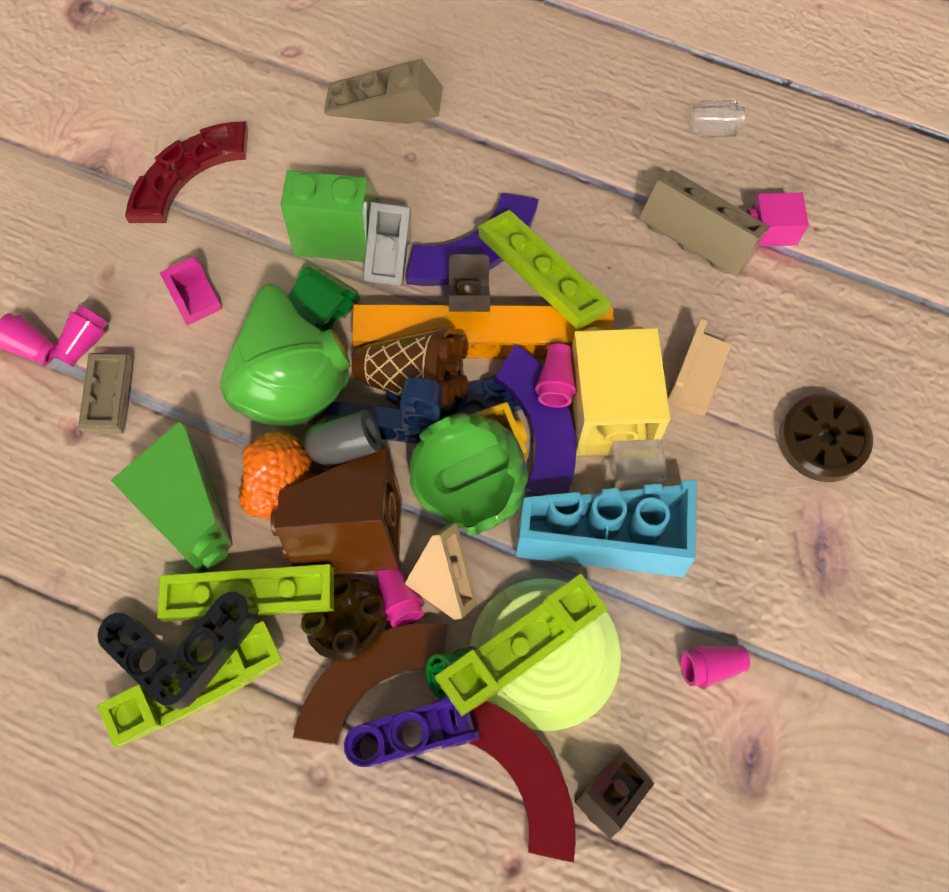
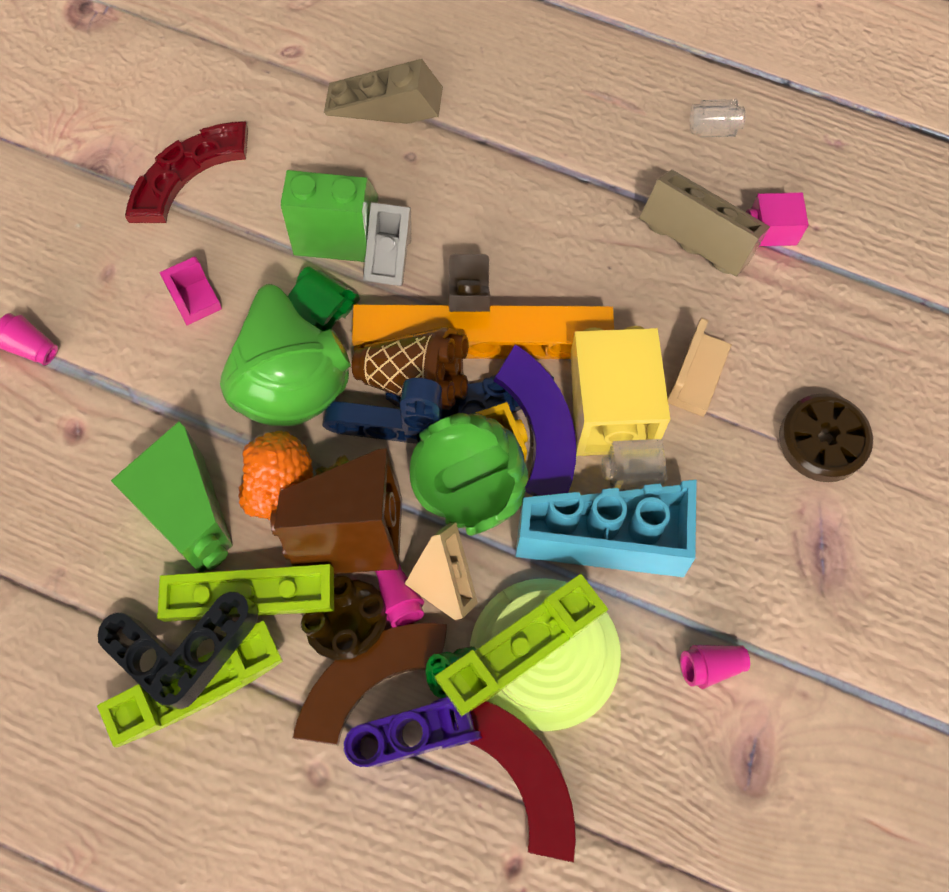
(79, 334): dark pink cone -> none
(105, 393): dark tan plate -> none
(342, 438): dark grey cylinder -> none
(431, 263): dark purple tile -> none
(544, 269): lime plate -> none
(557, 380): dark pink cone -> none
(614, 794): dark brown slope -> none

